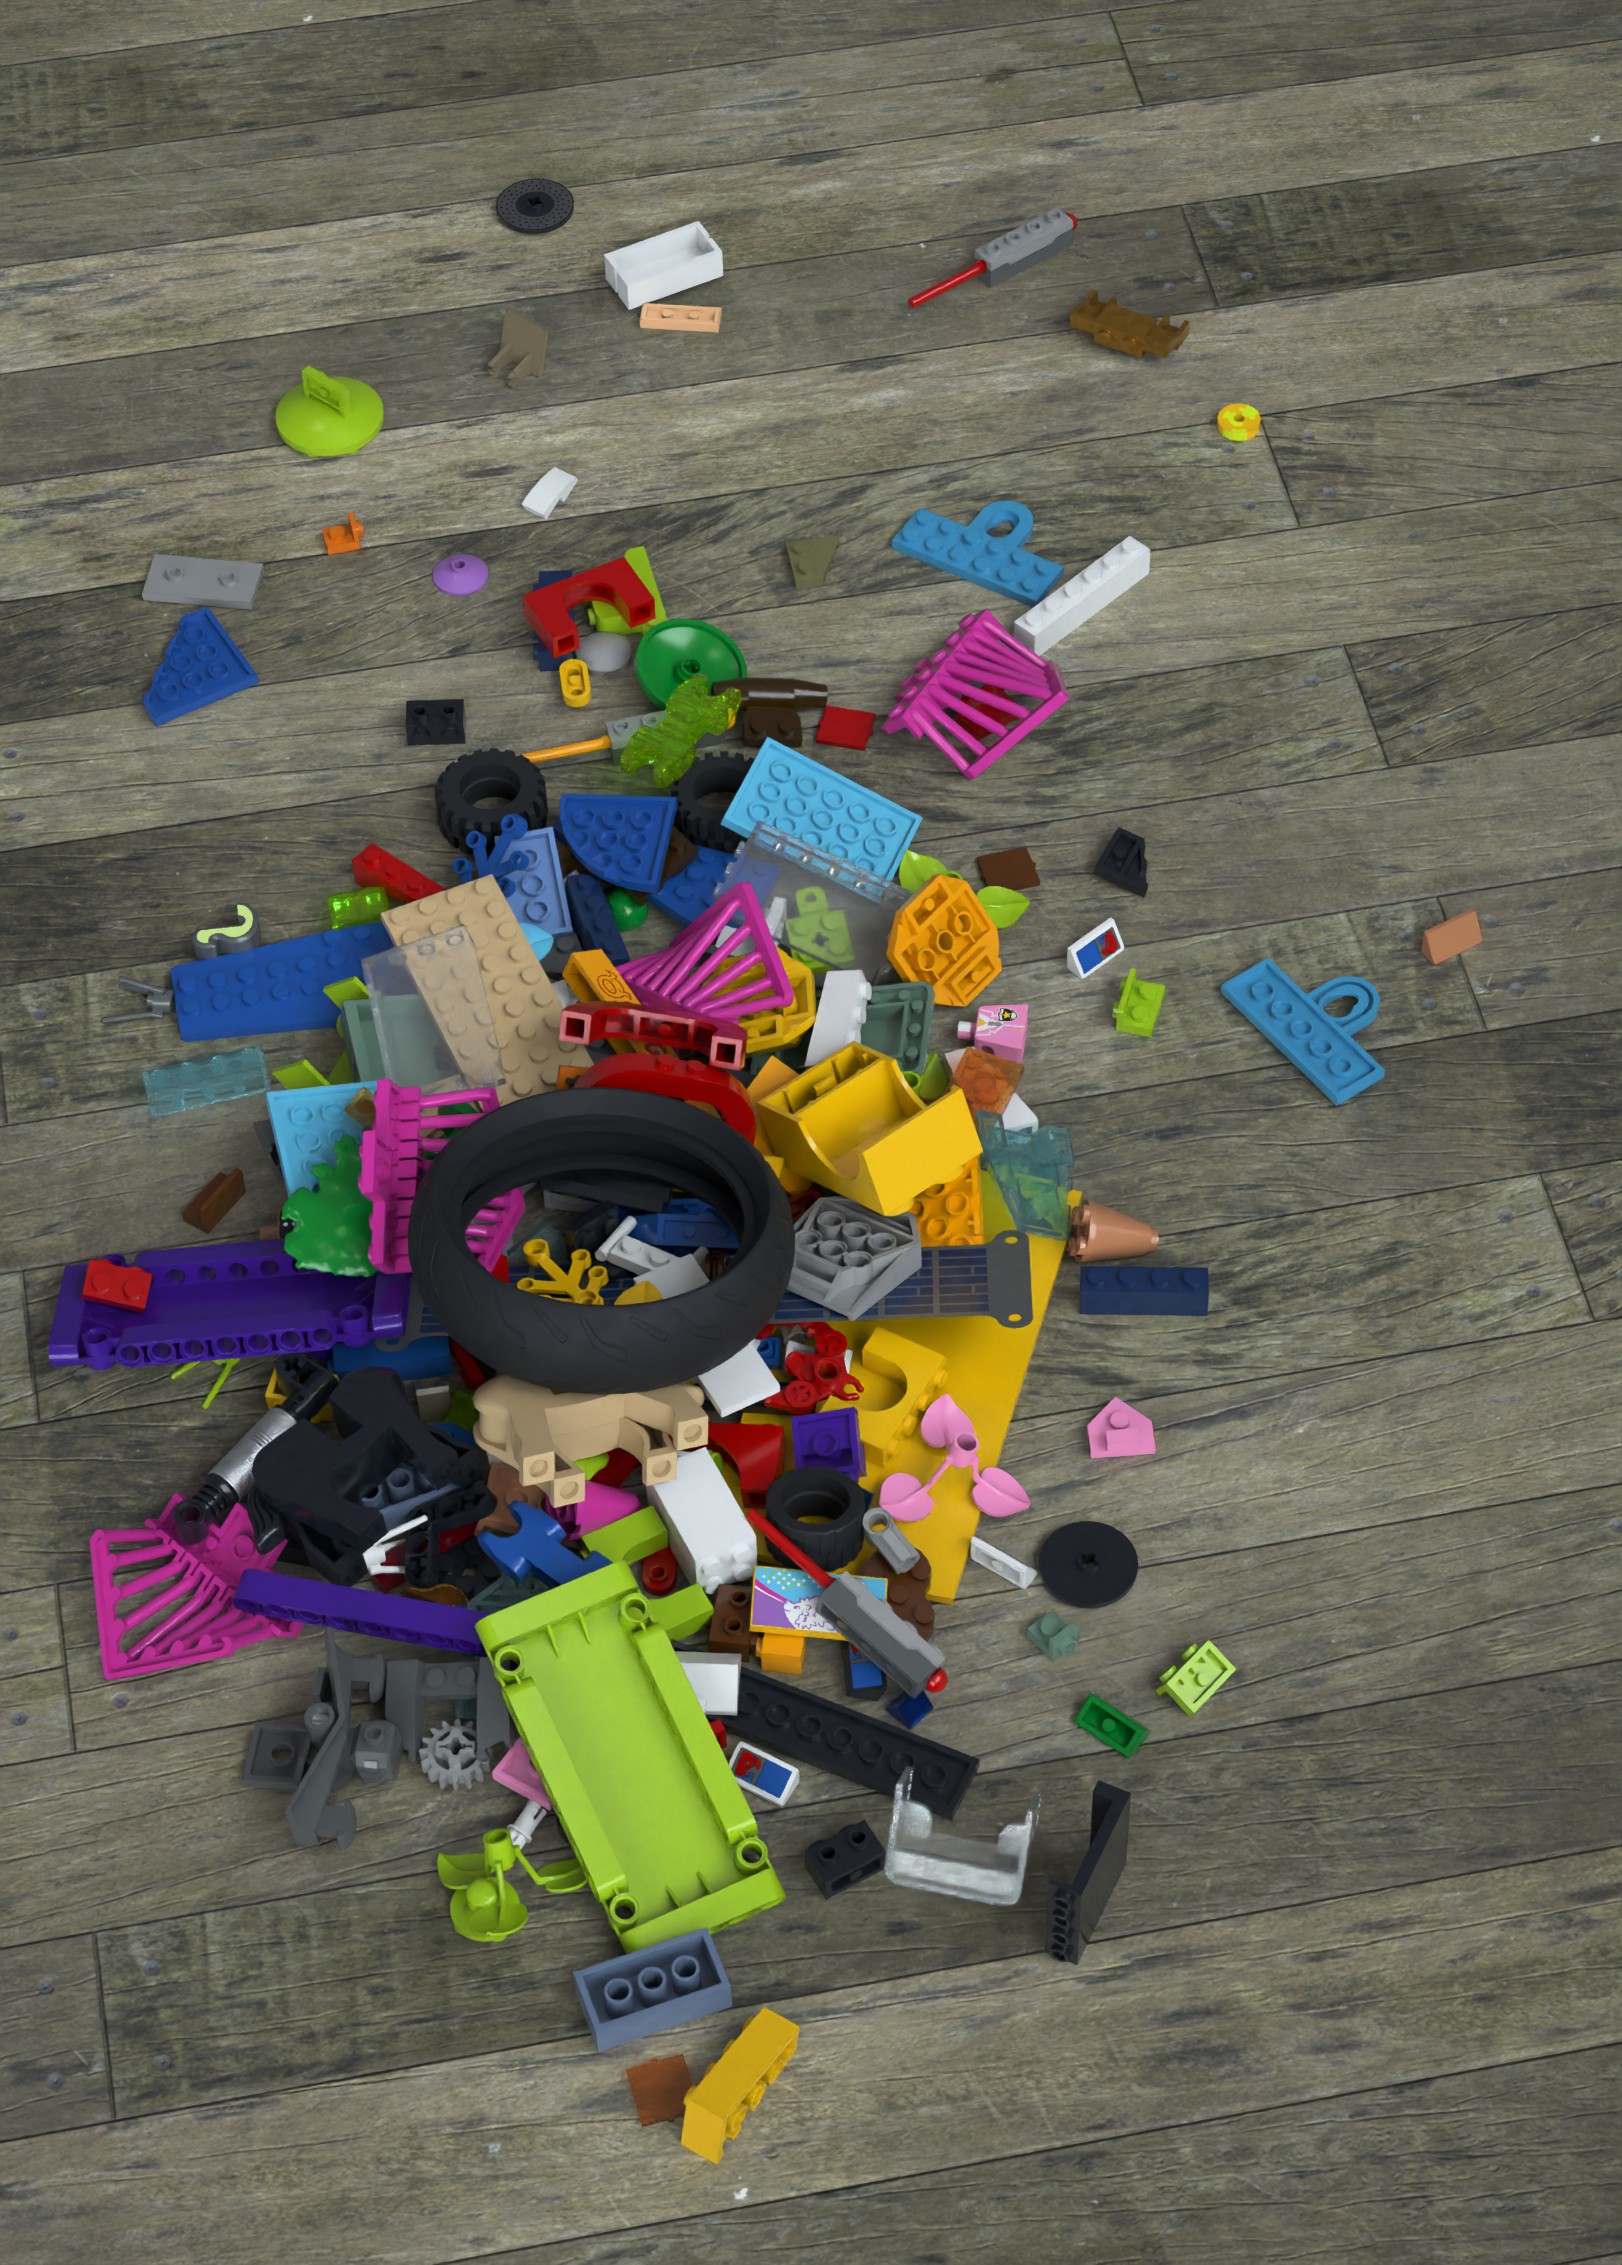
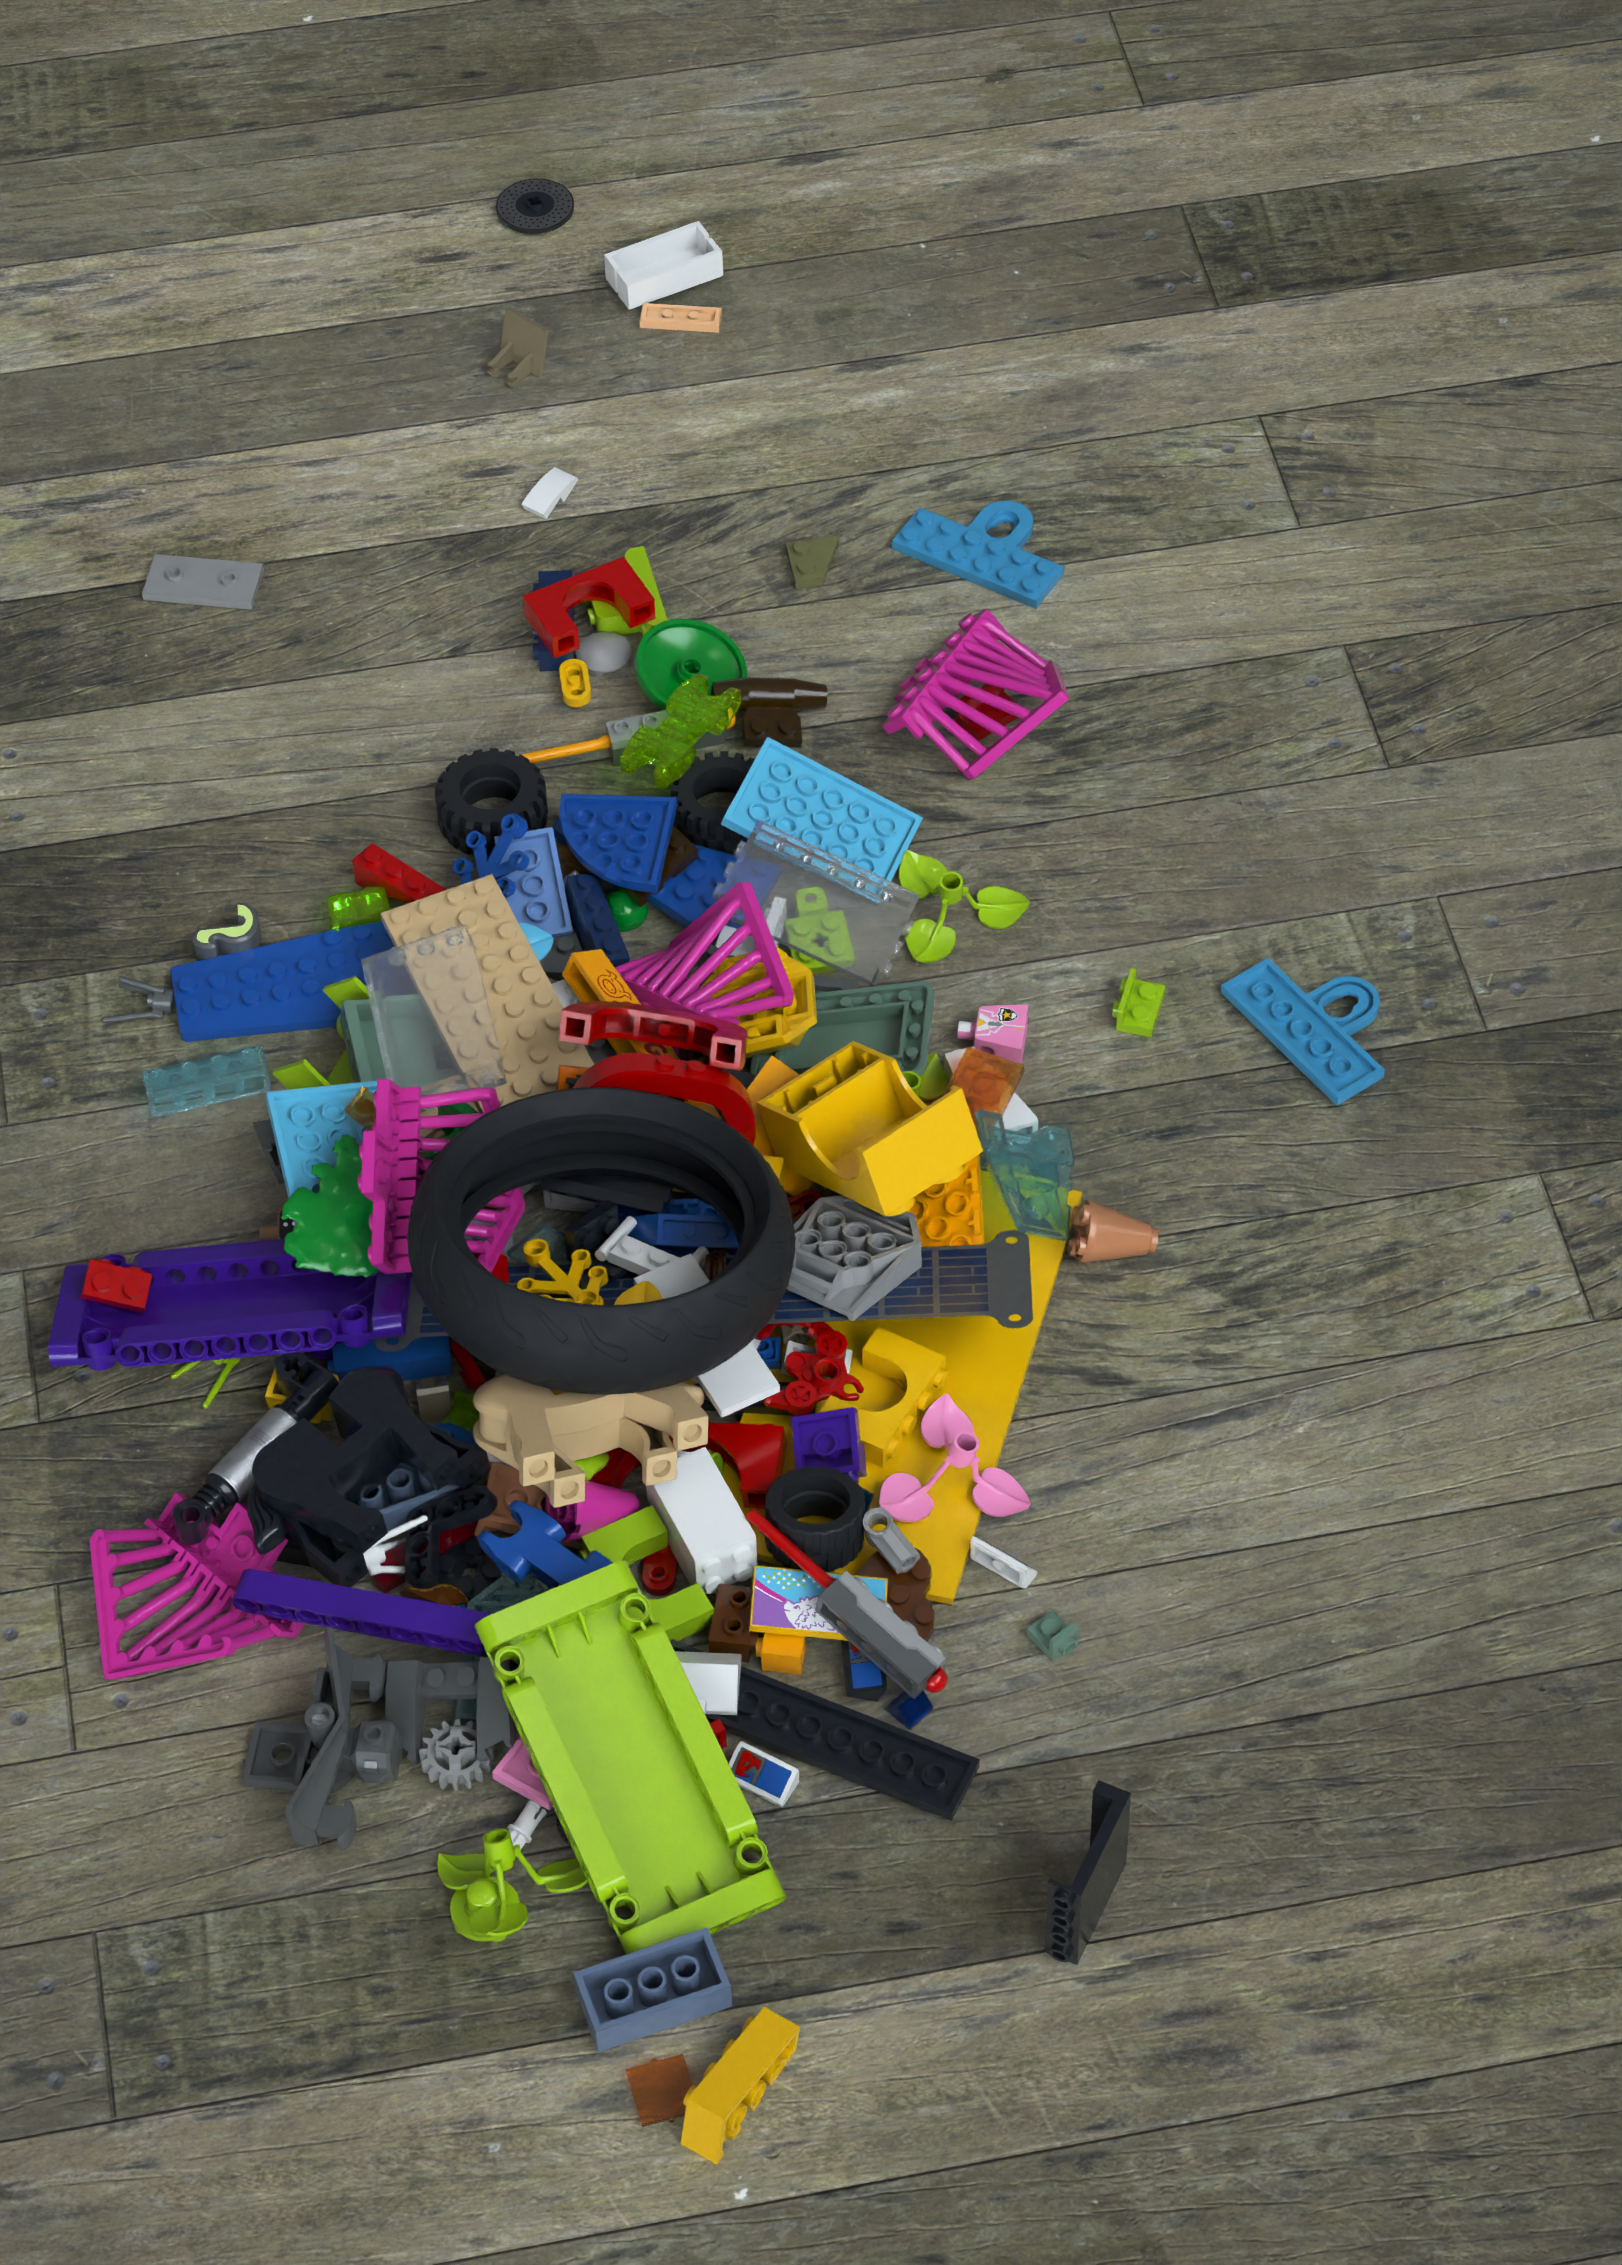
(197, 669): blue plate -> none
(215, 1201): reddish brown panel -> none
(329, 415): lime bracket -> none
(343, 537): orange bracket -> none
(435, 722): black brick -> none
(460, 575): medium lavender dish -> none
(838, 1014): white brick -> none
(844, 1859): black brick -> none
(845, 728): red piece -> none
(946, 941): light orange piece -> none
(956, 1863): clear windscreen -> none
(1009, 869): reddish brown piece -> none
(1012, 253): piece -> none
(1083, 596): white brick -> none
(1094, 949): slope -> none
(1096, 1585): black piece -> none
(1111, 1725): green slope -> none
(1120, 1432): bright pink plate -> none
(1124, 862): black wing -> none
(1127, 329): pearl gold bracket -> none
(1144, 1290): dark blue brick -> none
(1196, 1676): lime bracket -> none
(1238, 422): yellow piece -> none
(1451, 937): nougat slope -> none

